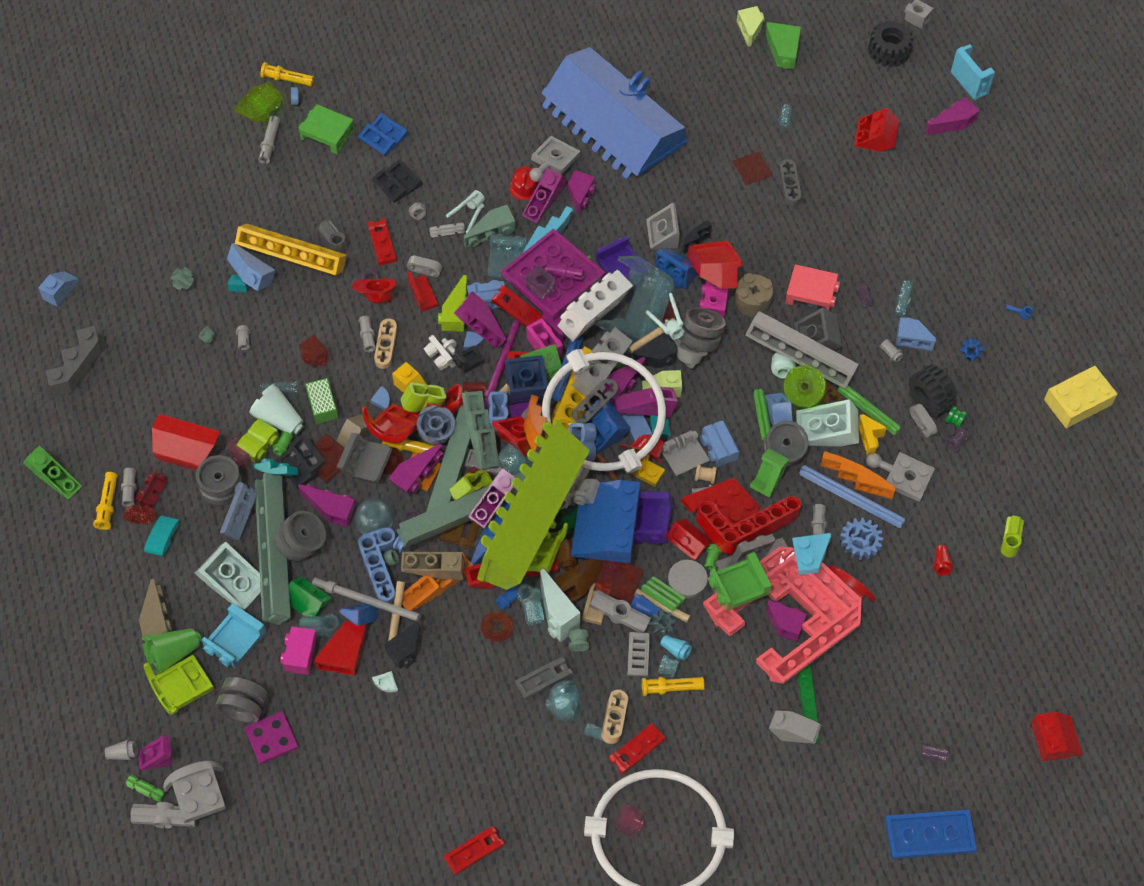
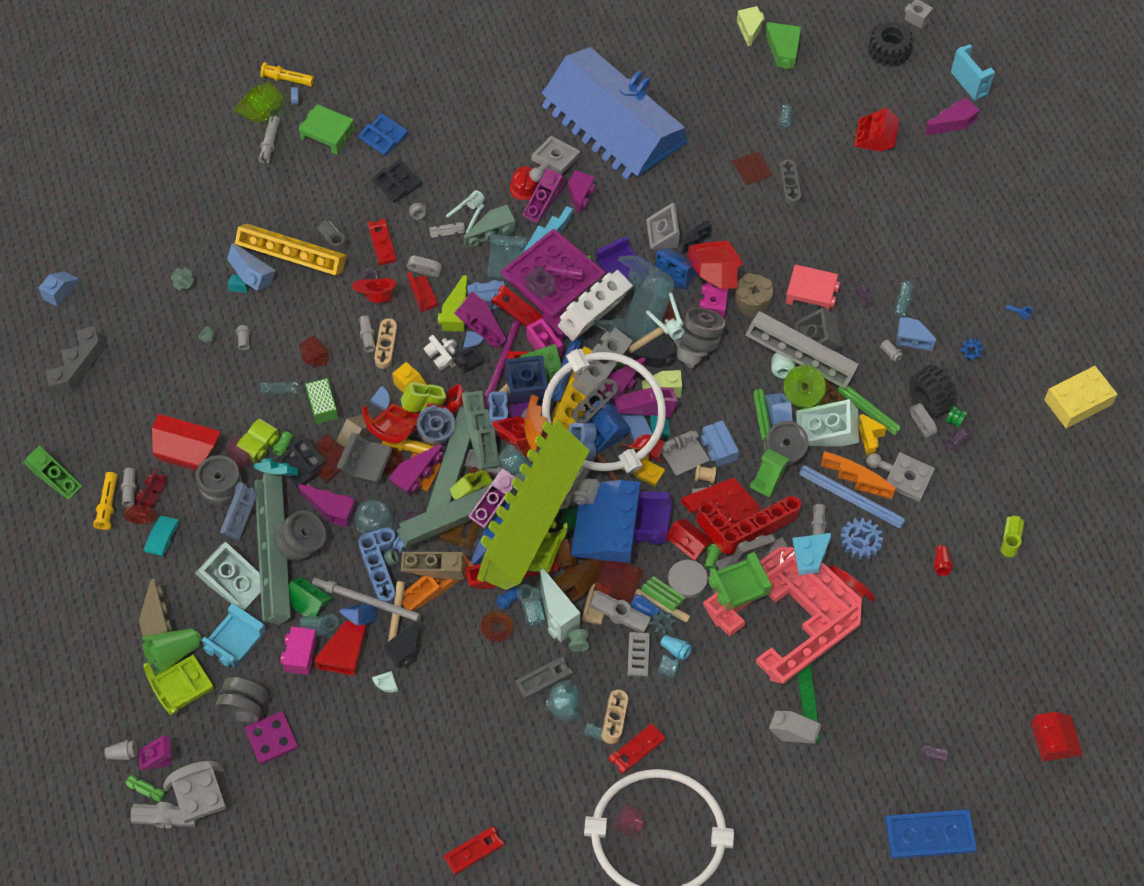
(277, 411): light aqua cone -> none
(475, 386): clear red pin -> none
(664, 685): yellow pin -> none
(785, 620): magenta slope -> none

